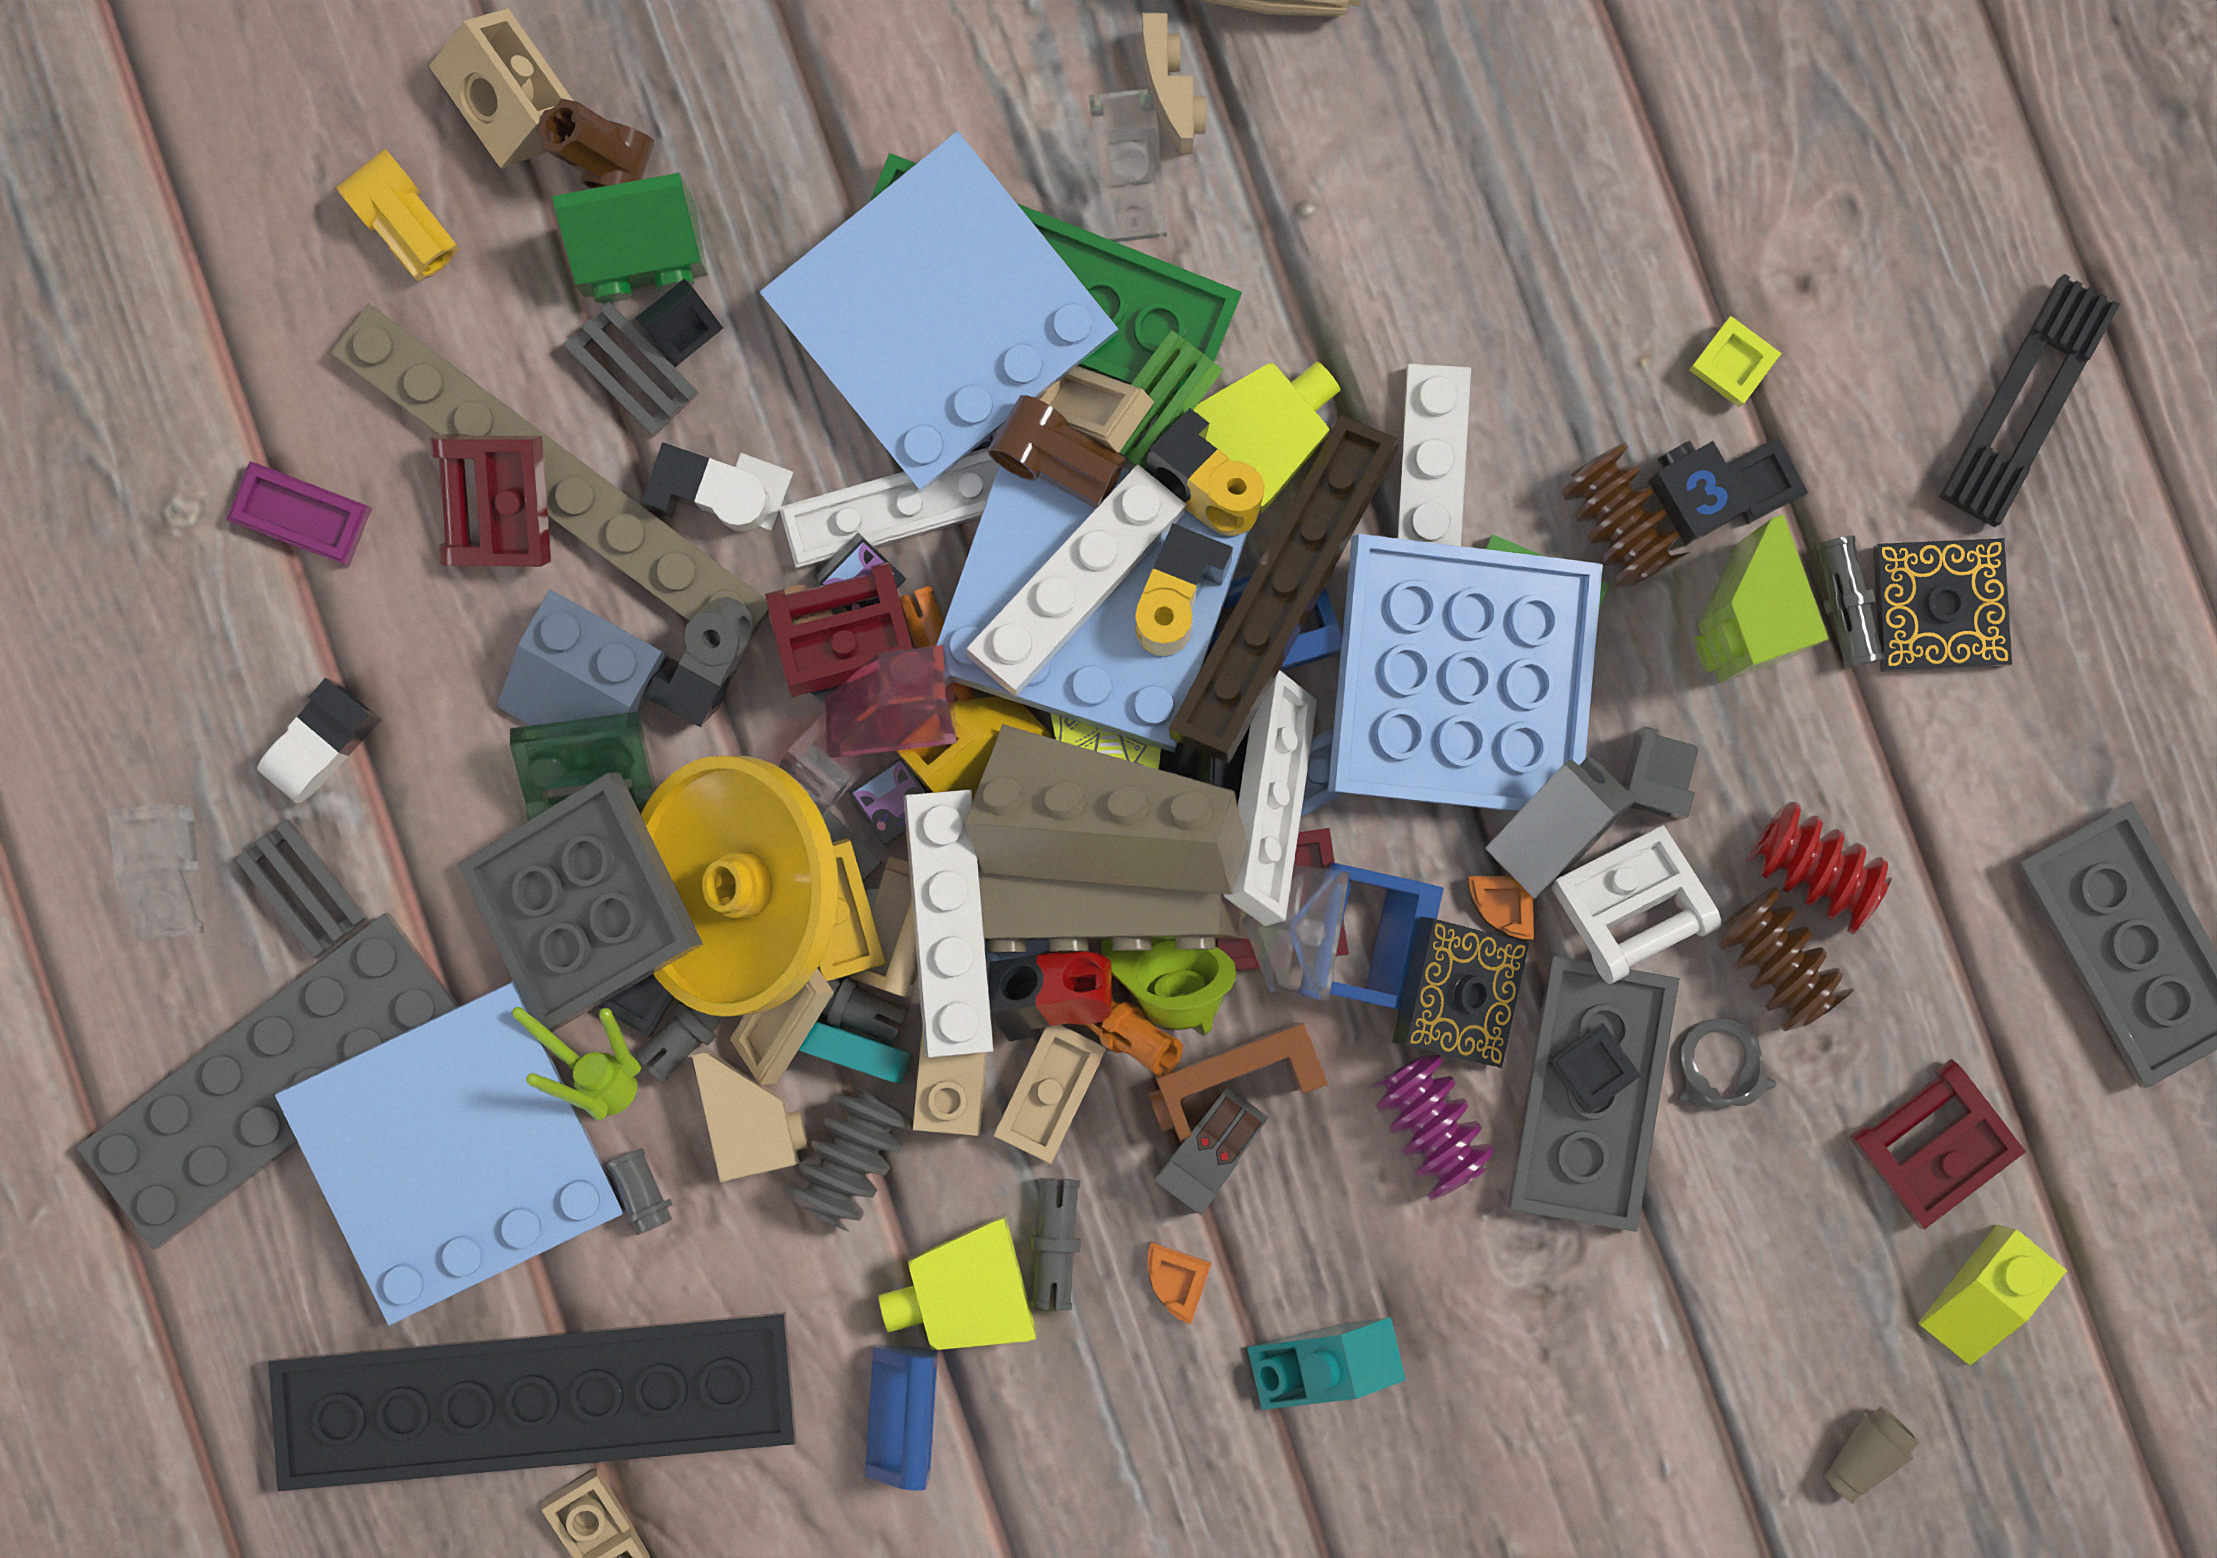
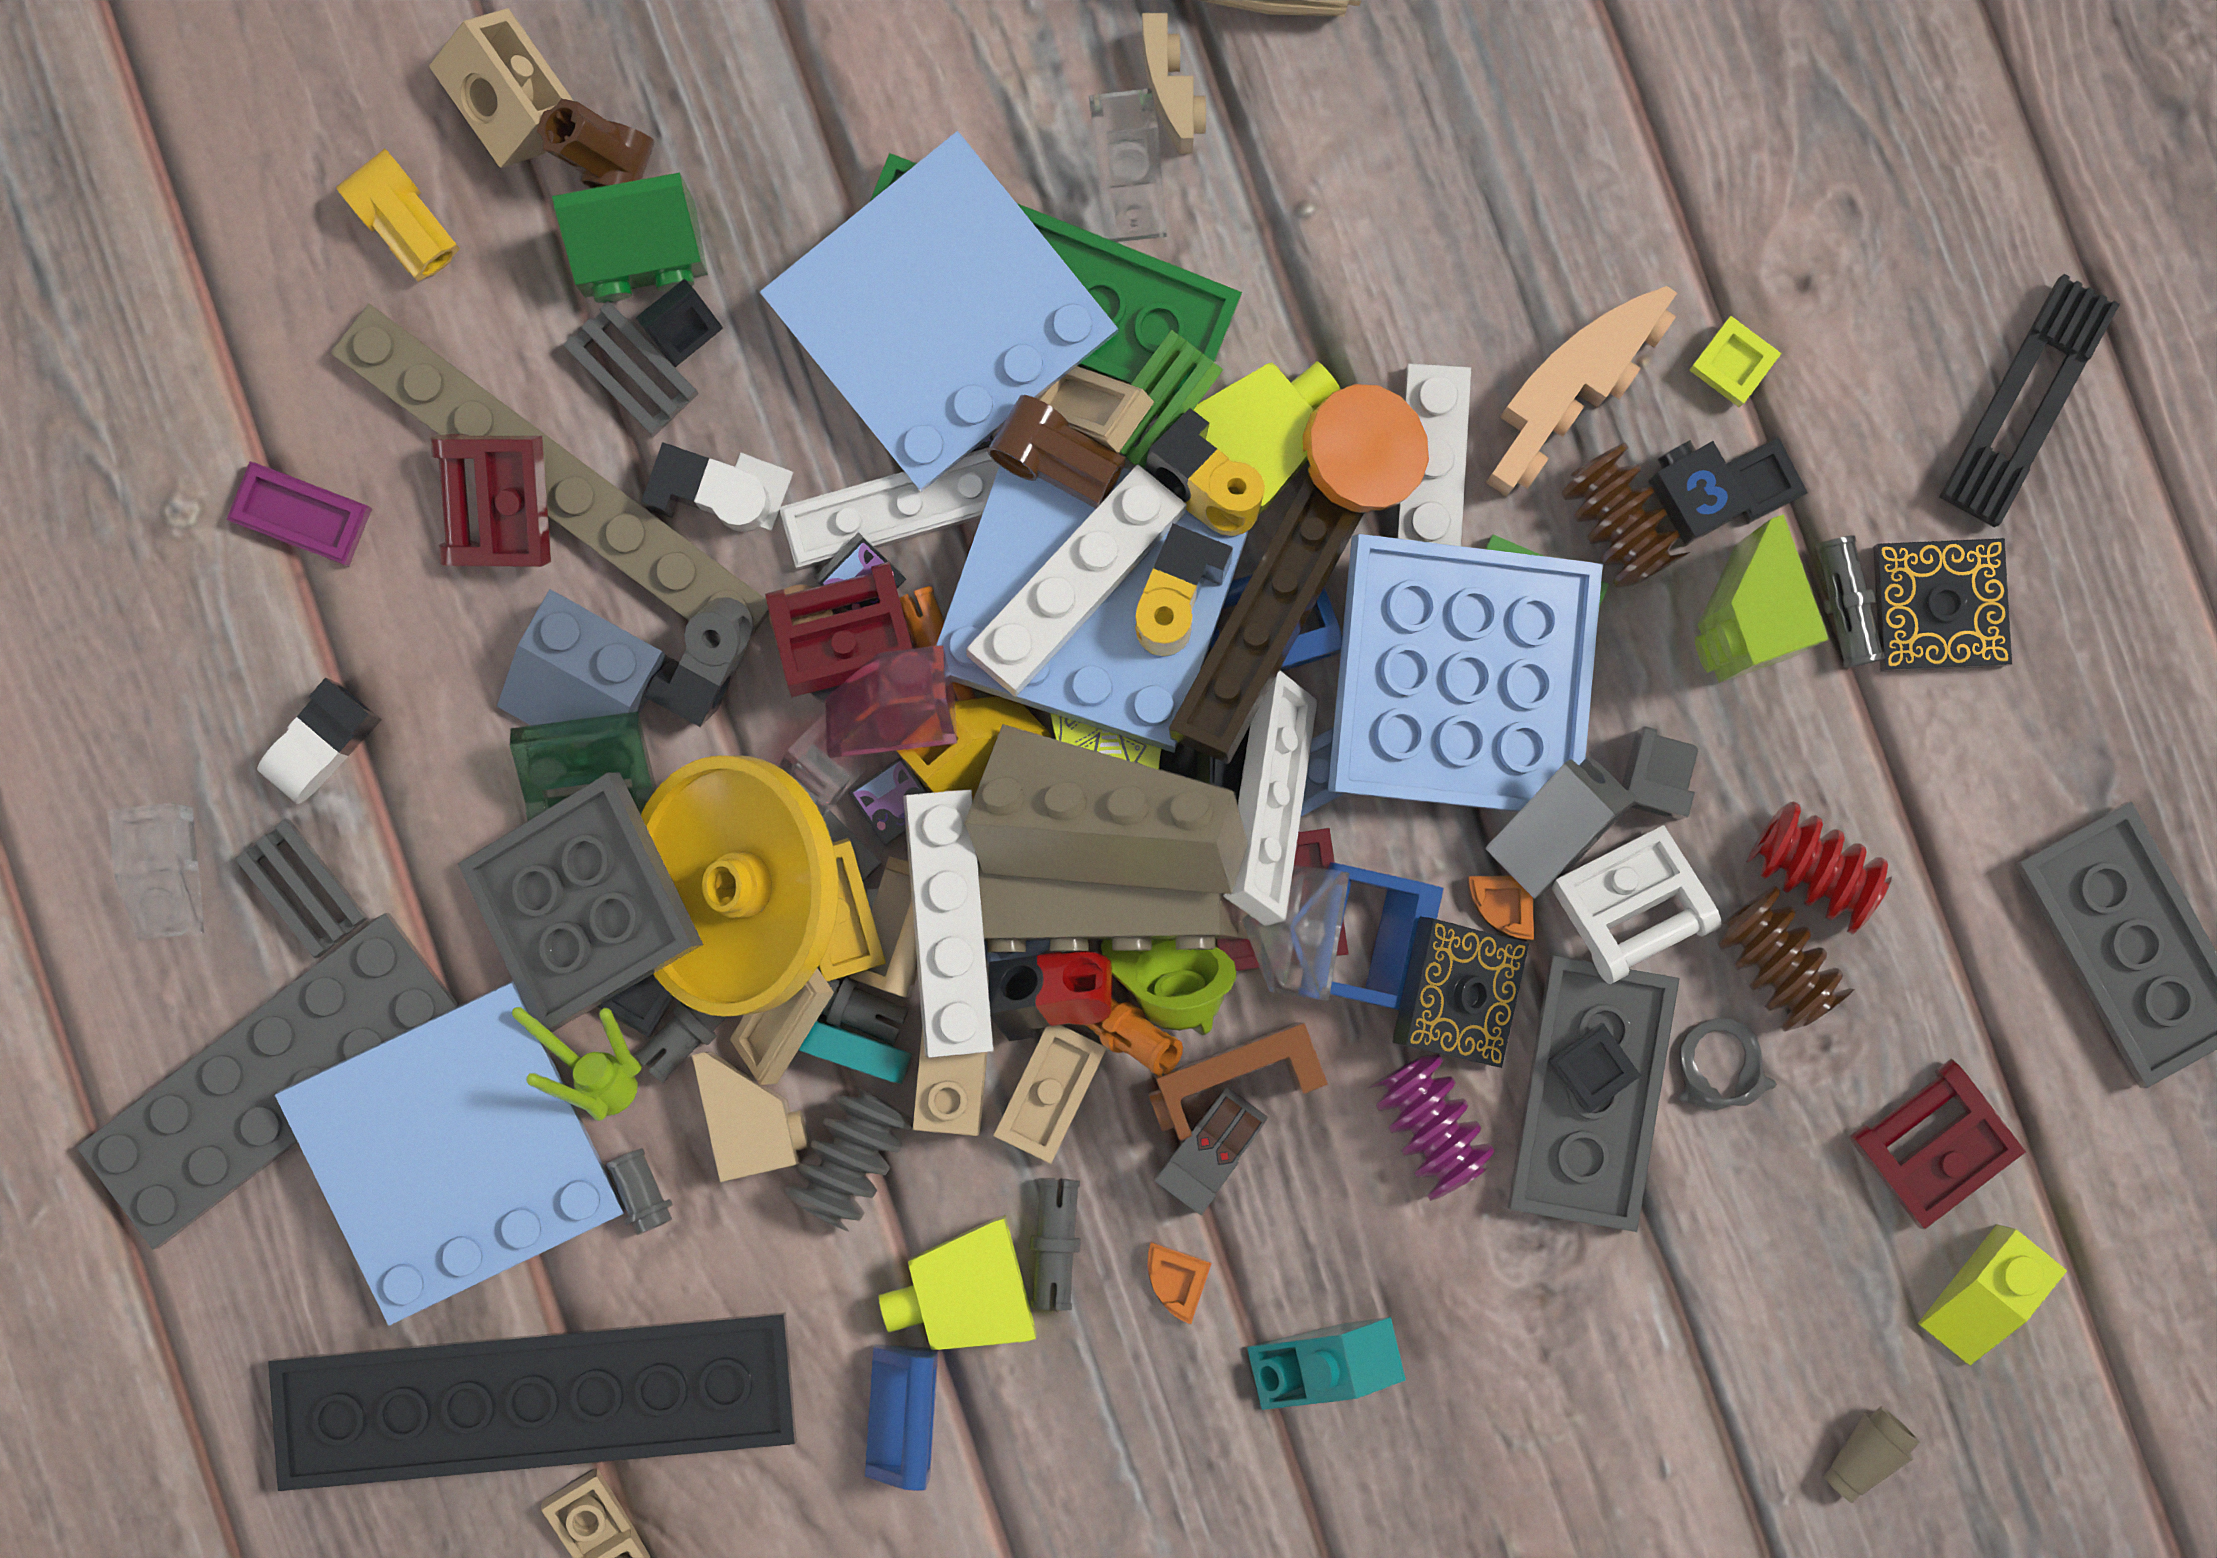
(1366, 448): none -> orange tile
(1586, 365): none -> light nougat slope

